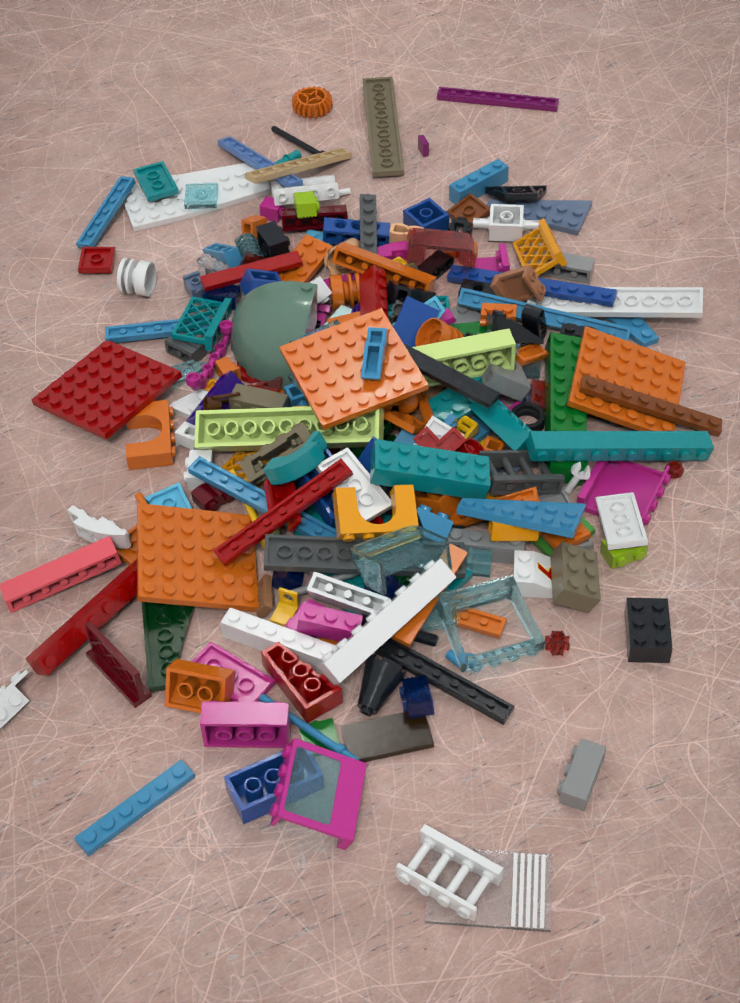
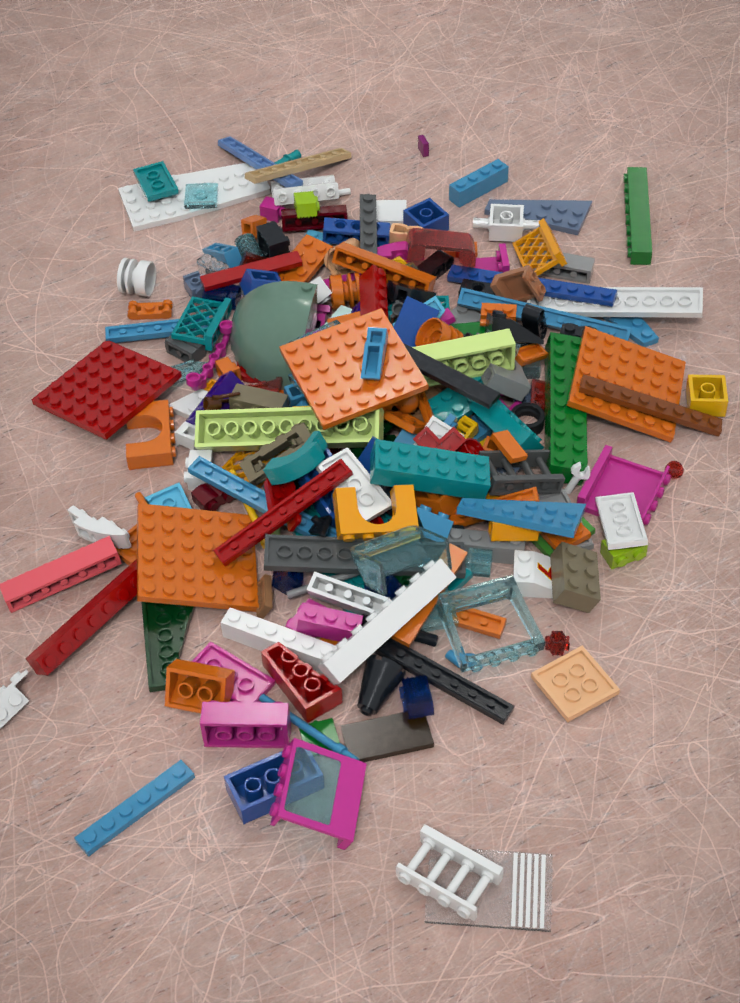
(96, 260): red plate -> none
(106, 212): dark azure plate -> none
(116, 667): dark red fence -> none
(150, 310): none -> orange plate
(286, 608): yellow bracket -> none
(296, 141): black bar -> none
(312, 102): orange gear -> none
(321, 525): none -> black piece
(382, 127): dark tan plate -> none
(390, 210): none -> white tile
(460, 222): black brick -> none
(468, 208): dark orange tile -> none
(498, 99): magenta tile -> none
(509, 446): none -> orange tile
(514, 193): black wing -> none
(575, 683): none -> light nougat plate
(581, 774): light grey brick -> none
(618, 445): teal brick -> none
(638, 217): none -> green brick
(648, 630): black brick -> none
(707, 394): none -> yellow brick

